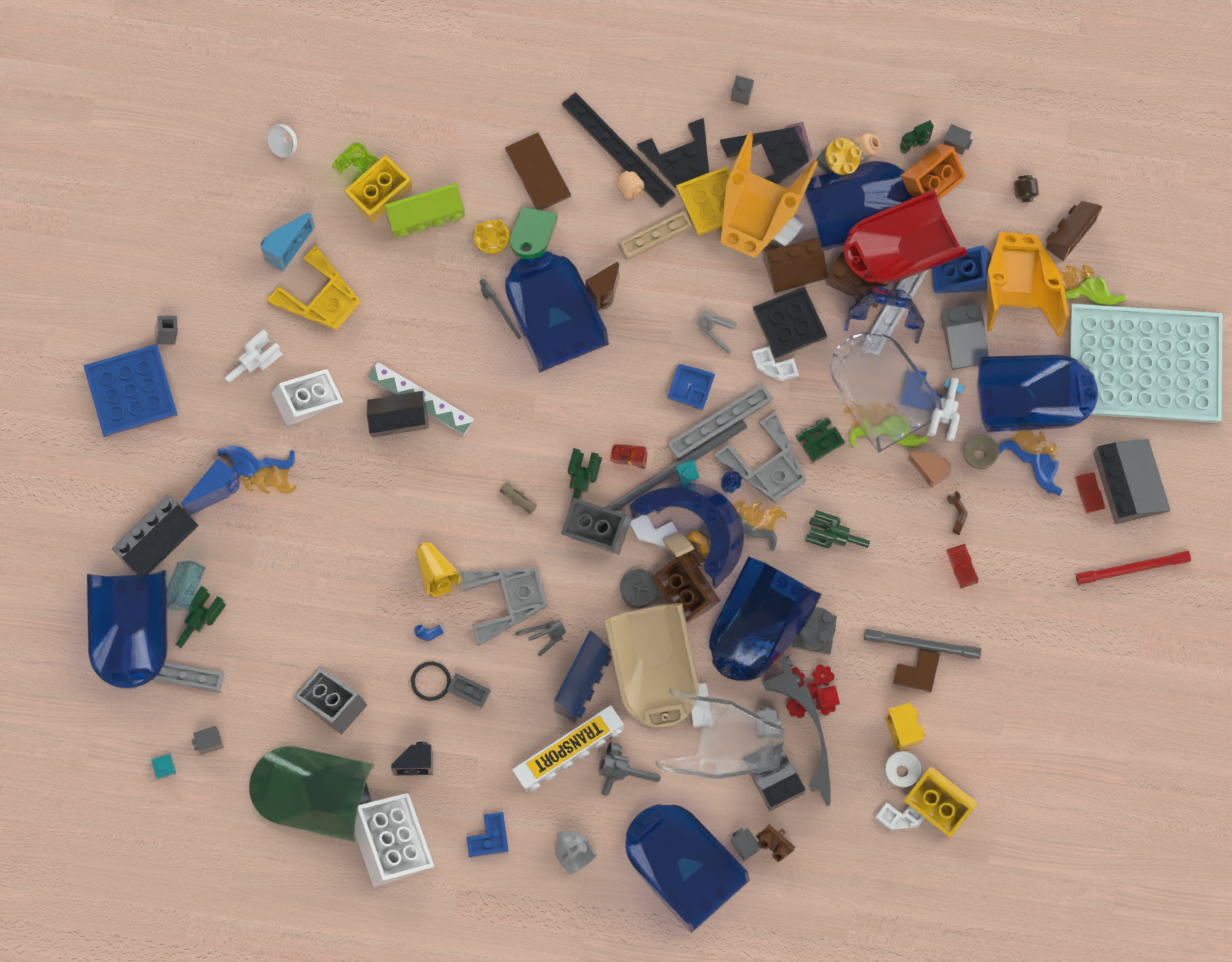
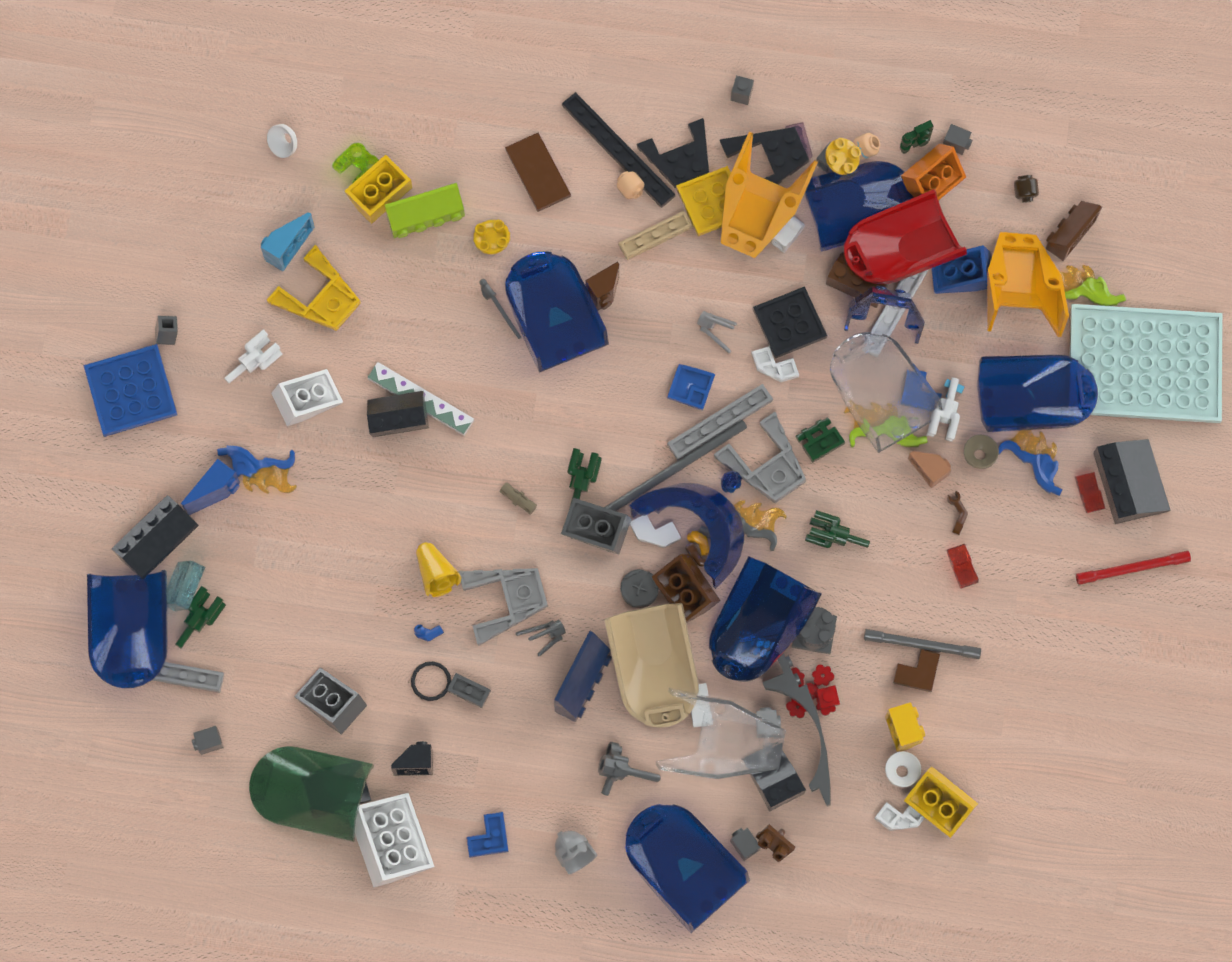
(163, 766): teal plate -> none
(534, 231): tile -> none
(568, 749): brick -> none
(629, 455): clear red leg -> none
(677, 544): tan slope -> none
(687, 471): teal plate -> none
(796, 264): reddish brown slope -> none
(964, 335): slope -> none

